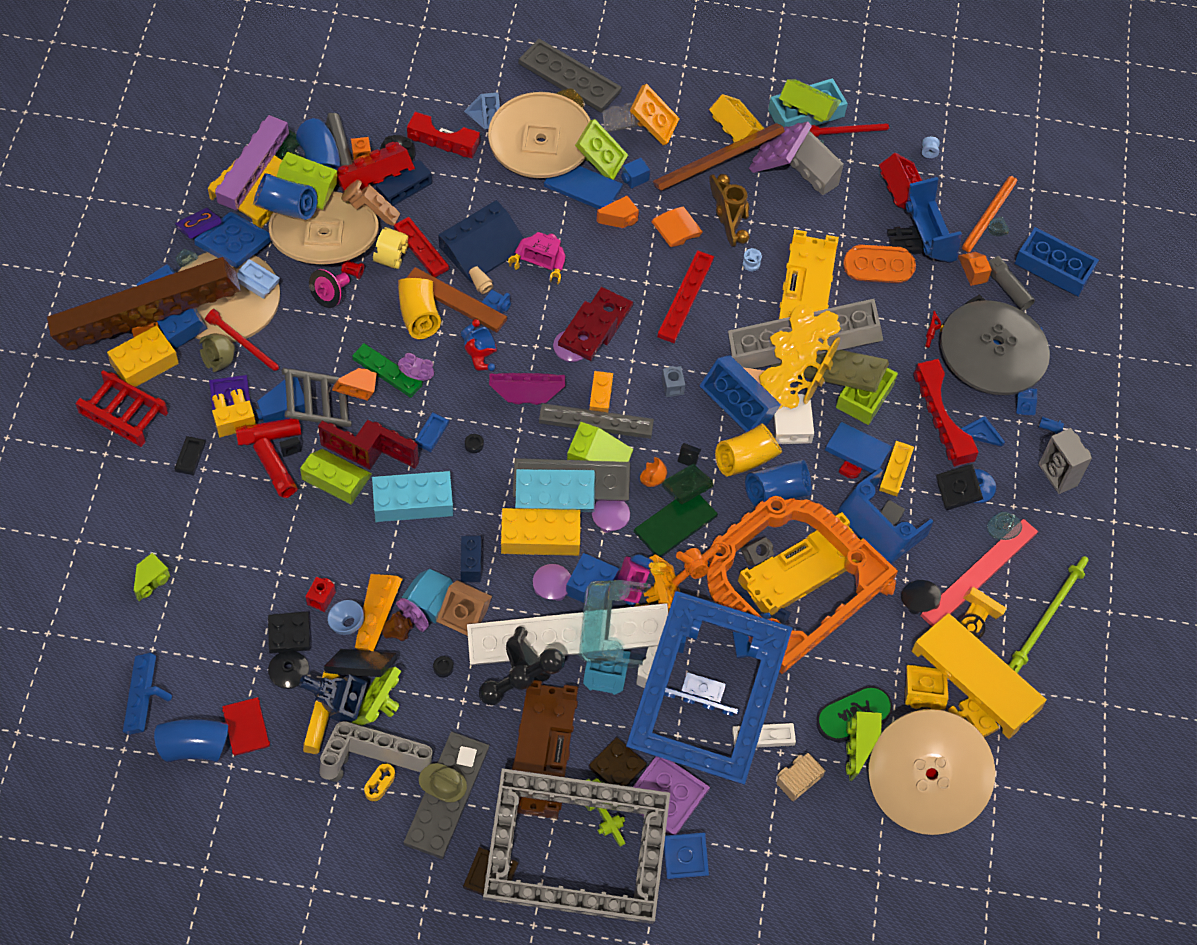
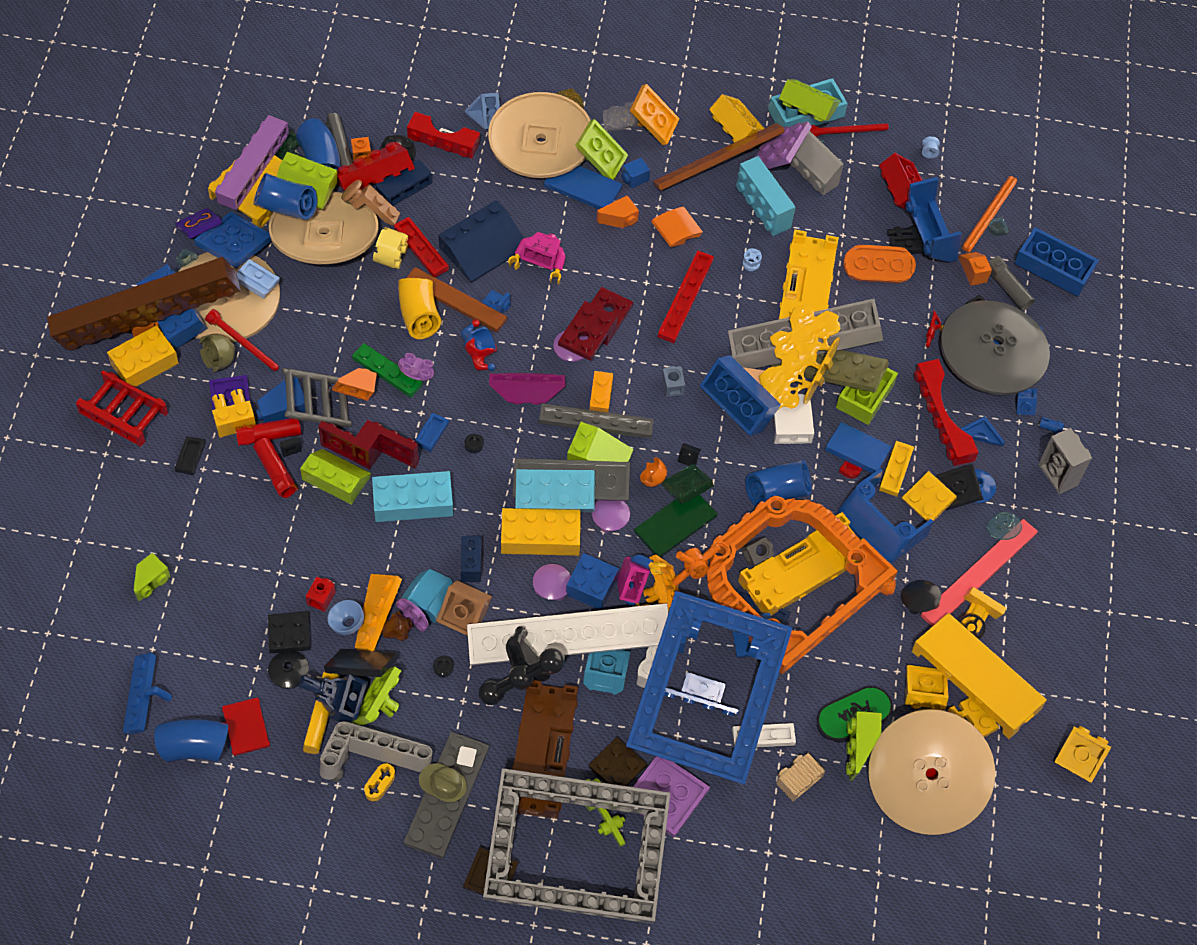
(326, 287): piece -> none
(353, 268): red bush -> none
(481, 280): tan cone -> none
(569, 73): dark grey plate -> none
(596, 617): clear light blue windscreen -> none
(685, 855): blue plate -> none
(731, 205): pearl gold piece -> none
(746, 451): yellow brick -> none
(765, 196): none -> medium azure brick
(893, 512): dark grey slope -> none
(929, 497): none -> yellow plate
(1020, 657): lime bar -> none
(1083, 753): none -> yellow plate

